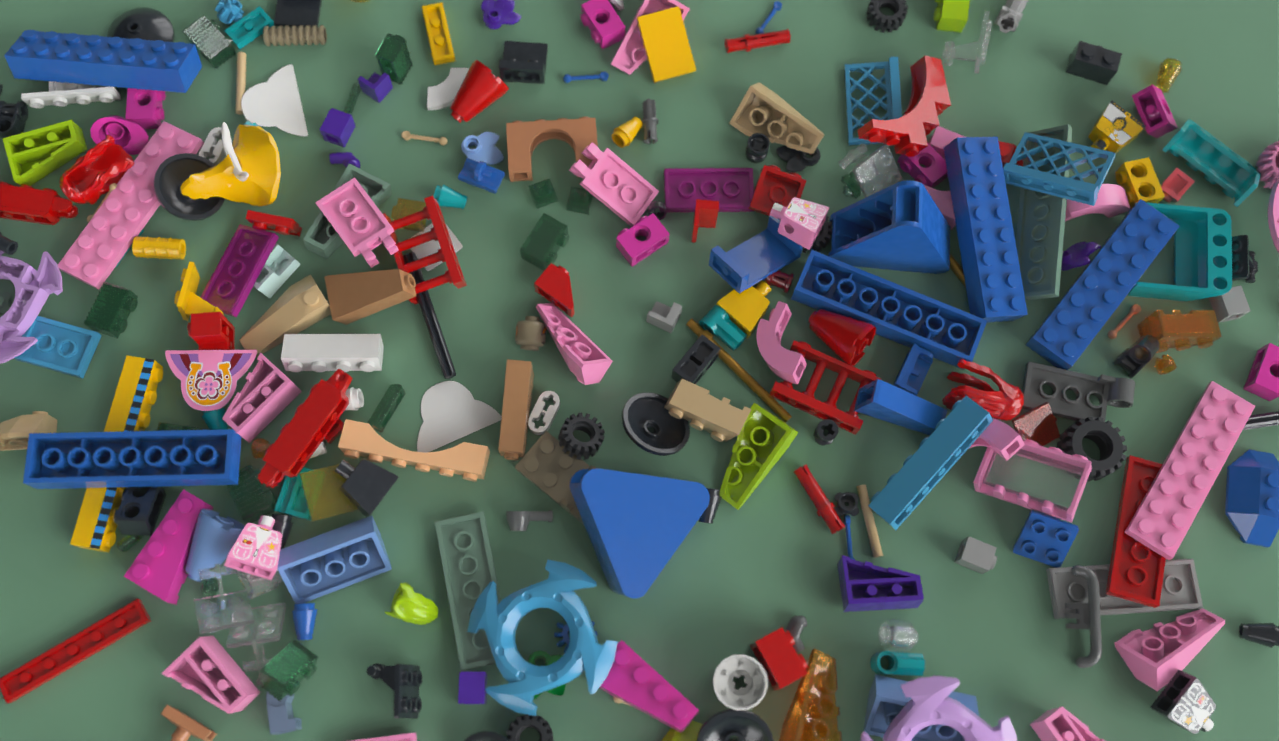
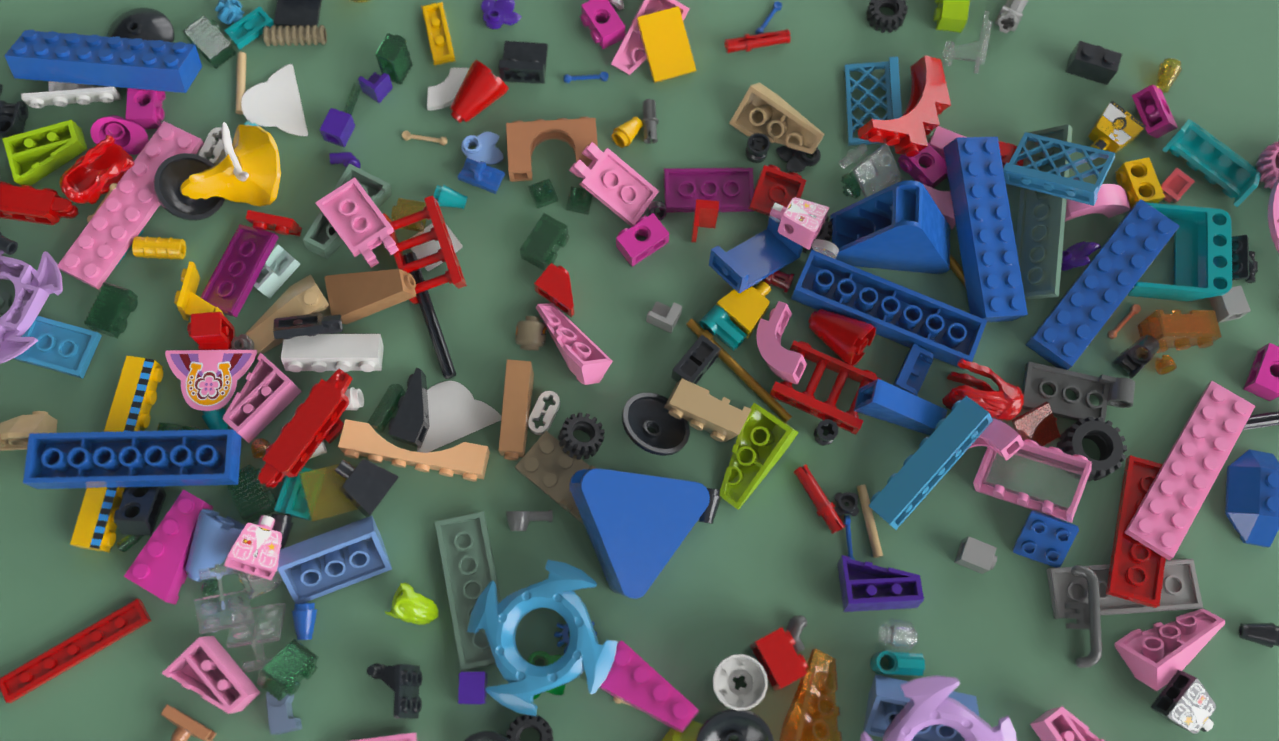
(247, 343): none -> flat silver plate
(306, 325): none -> black hinge
(412, 418): none -> black slope
(825, 247): none -> light grey tile

